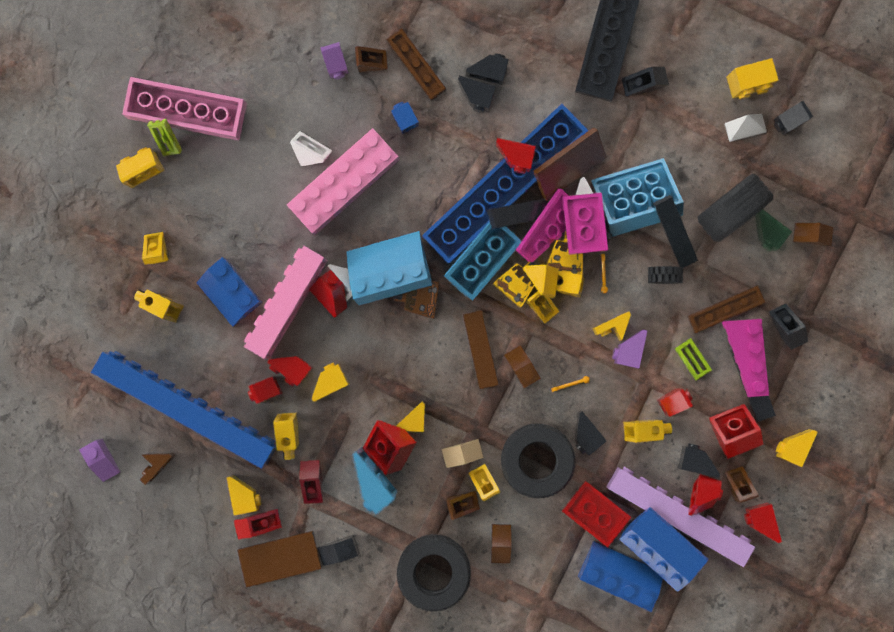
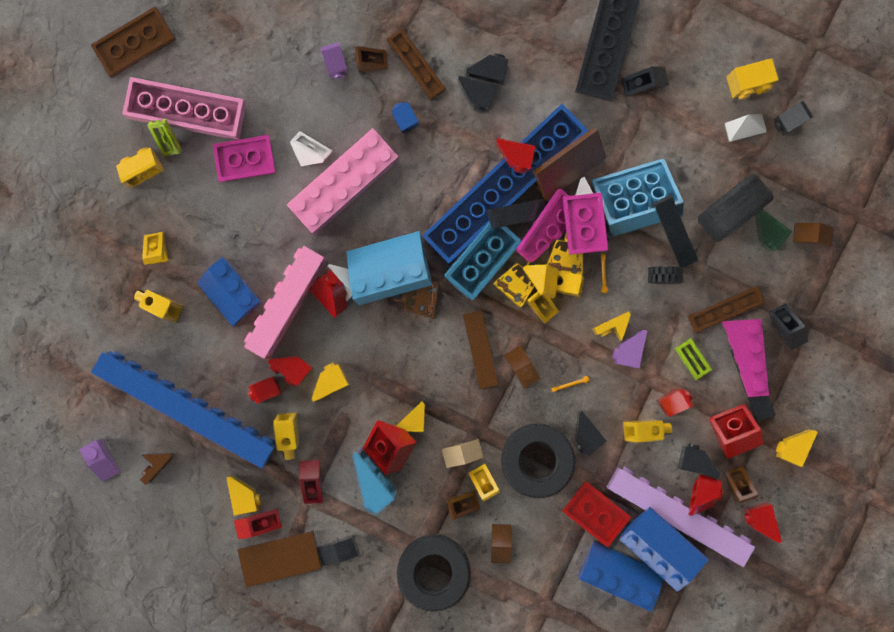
(133, 42): none -> reddish brown tile
(244, 158): none -> dark pink plate

